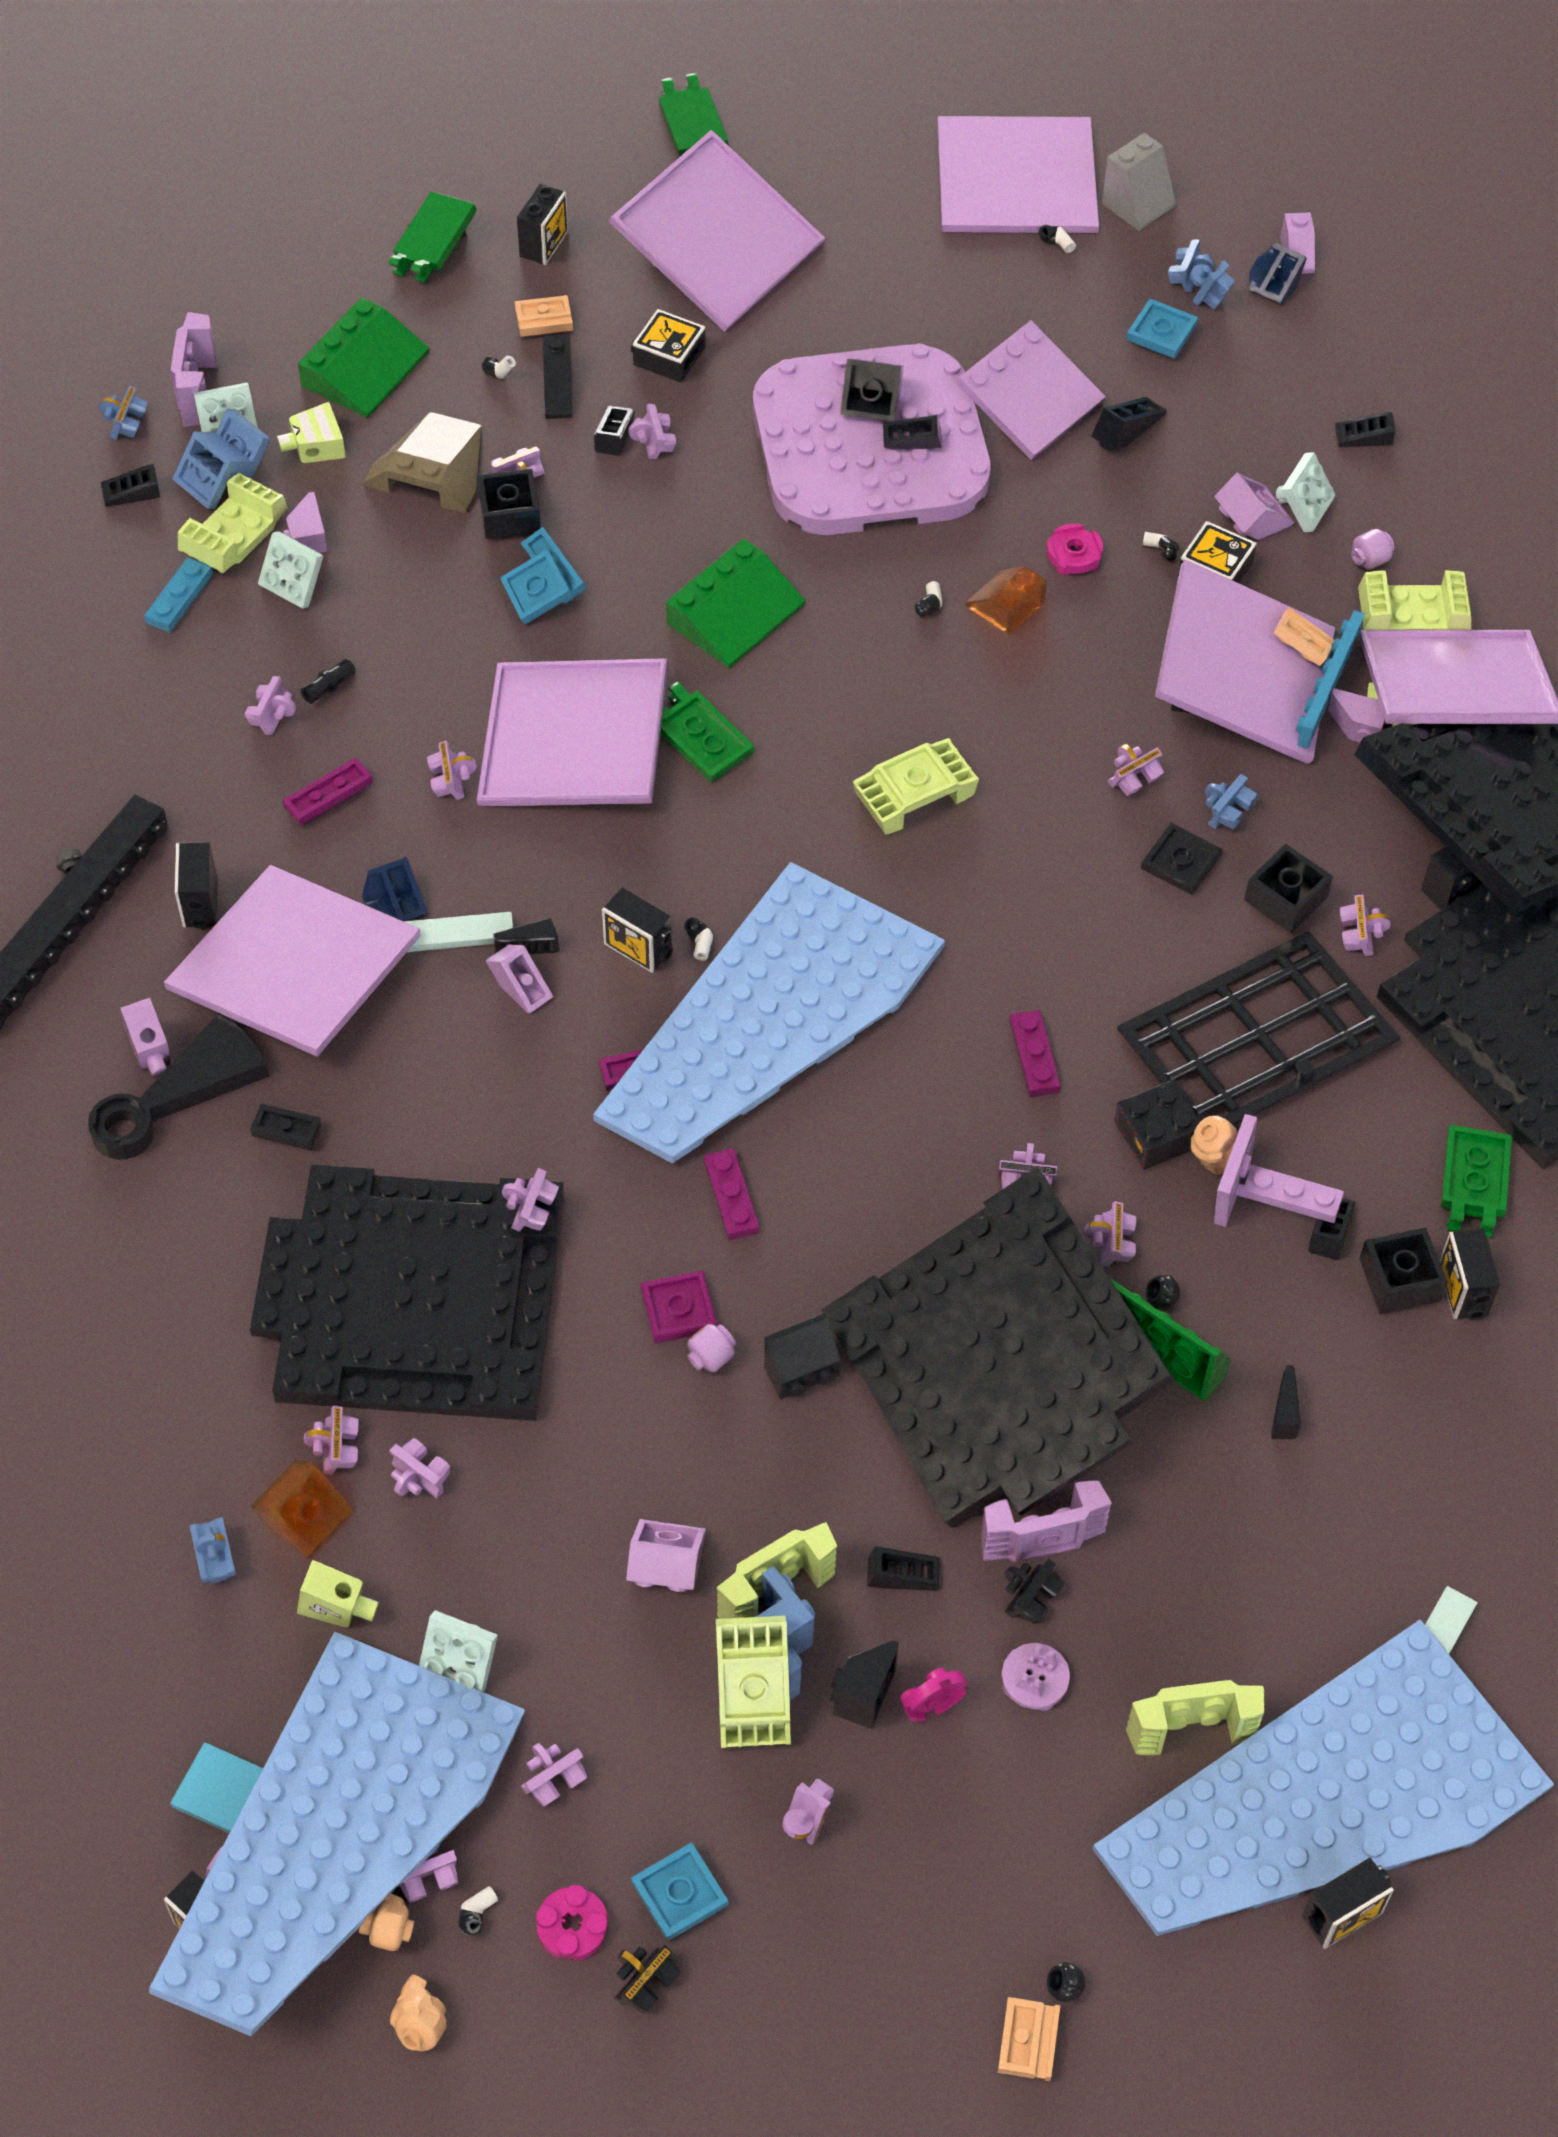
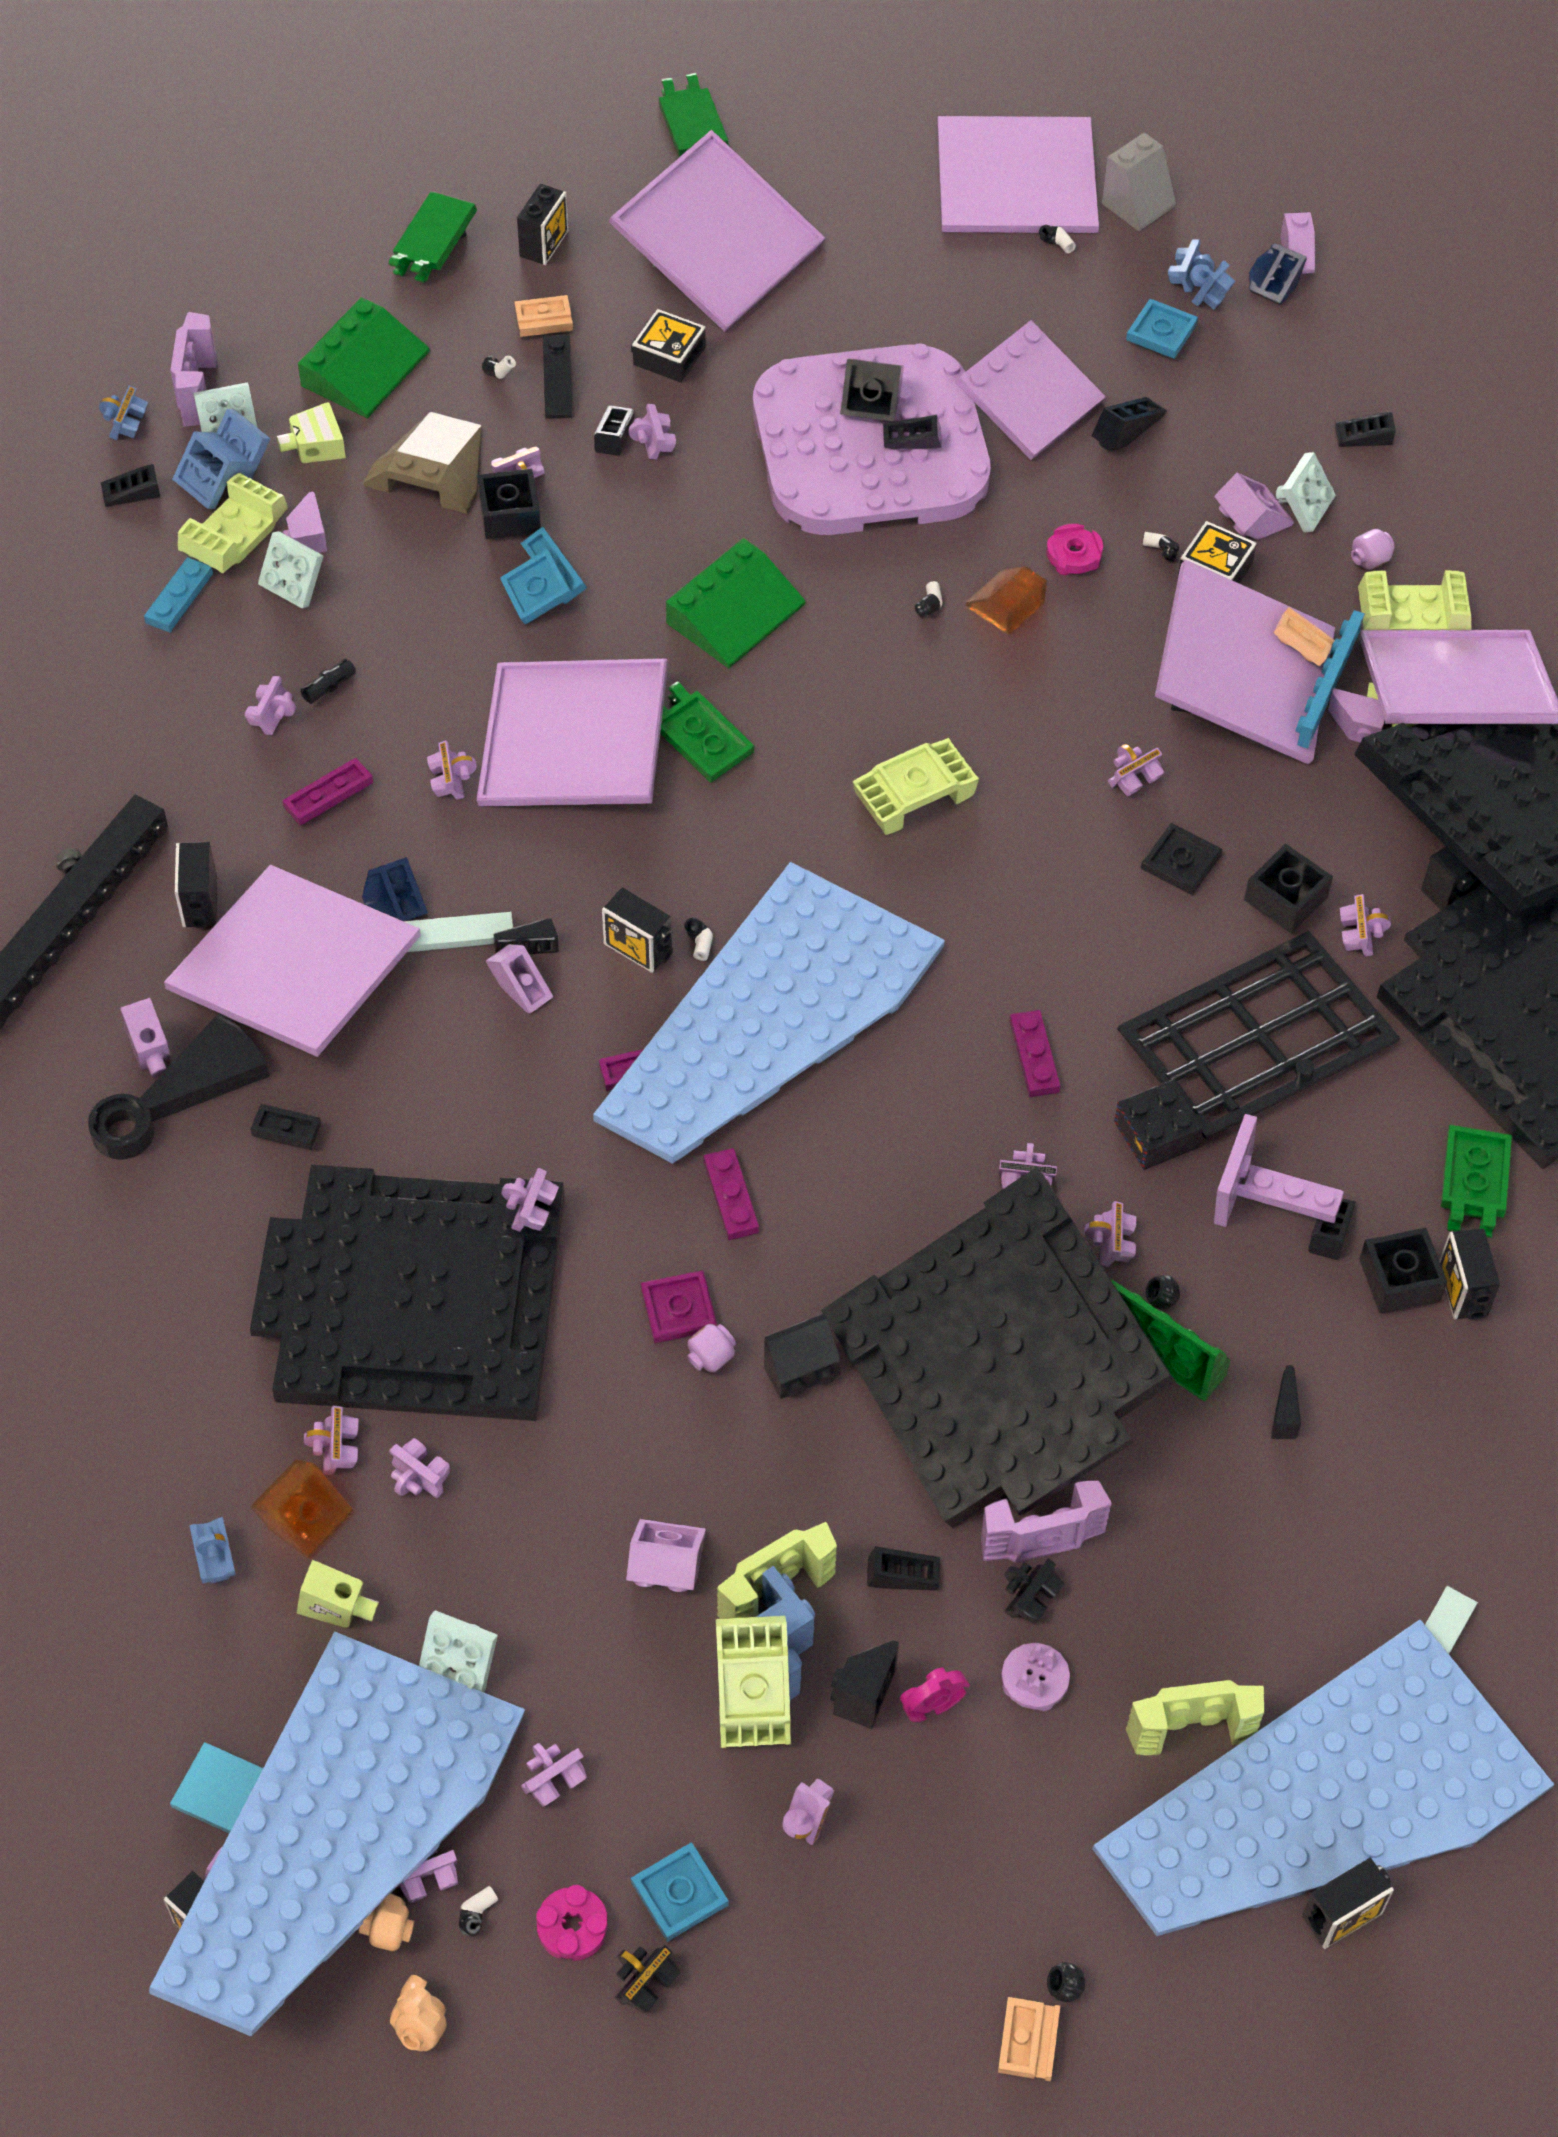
(1213, 1143): light nougat head -> none
(1224, 799): medium blue hips -> none

